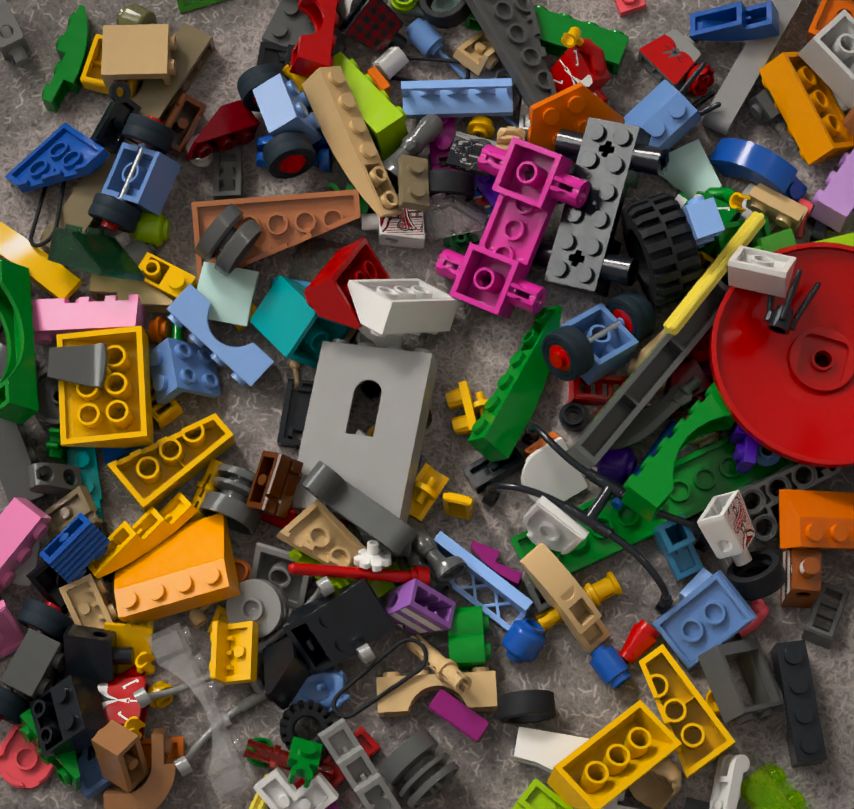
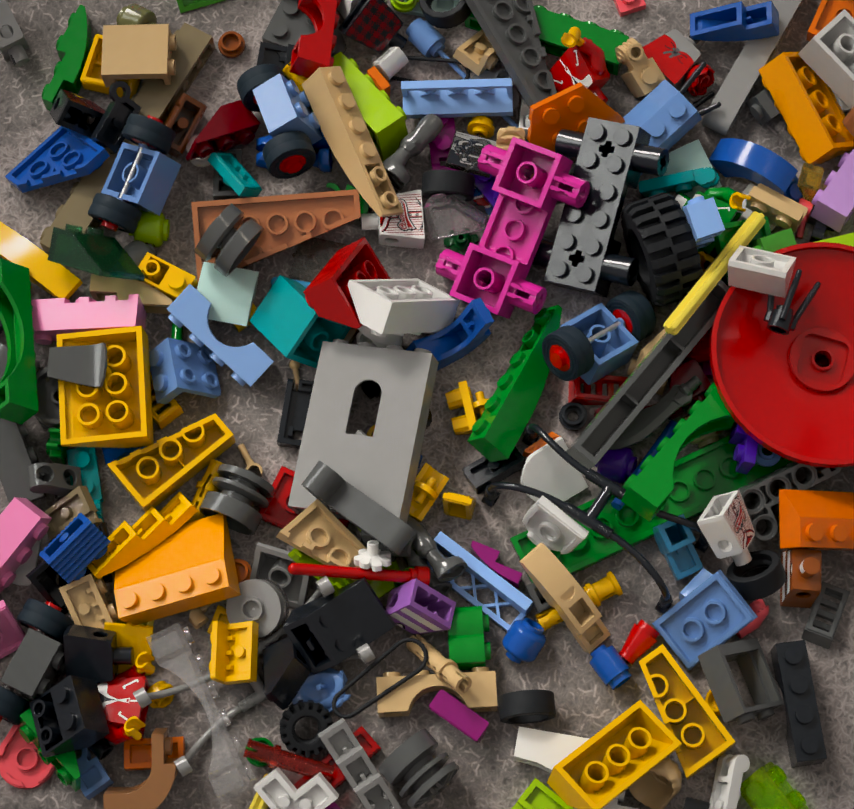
(38, 213): black piece -> none
(74, 113): none -> black torso
(120, 756): medium nougat brick -> none
(159, 329): orange plate -> none
(231, 44): none -> dark orange plate
(234, 174): none -> teal plate
(248, 461): none -> tan hand
(274, 484): reddish brown brick -> none
(304, 759): green plate -> none
(413, 183): dark tan plate -> none
(460, 336): none -> blue arch
(642, 73): none -> tan brick
(680, 182): none -> teal hinge
(810, 180): none -> clear yellow slope

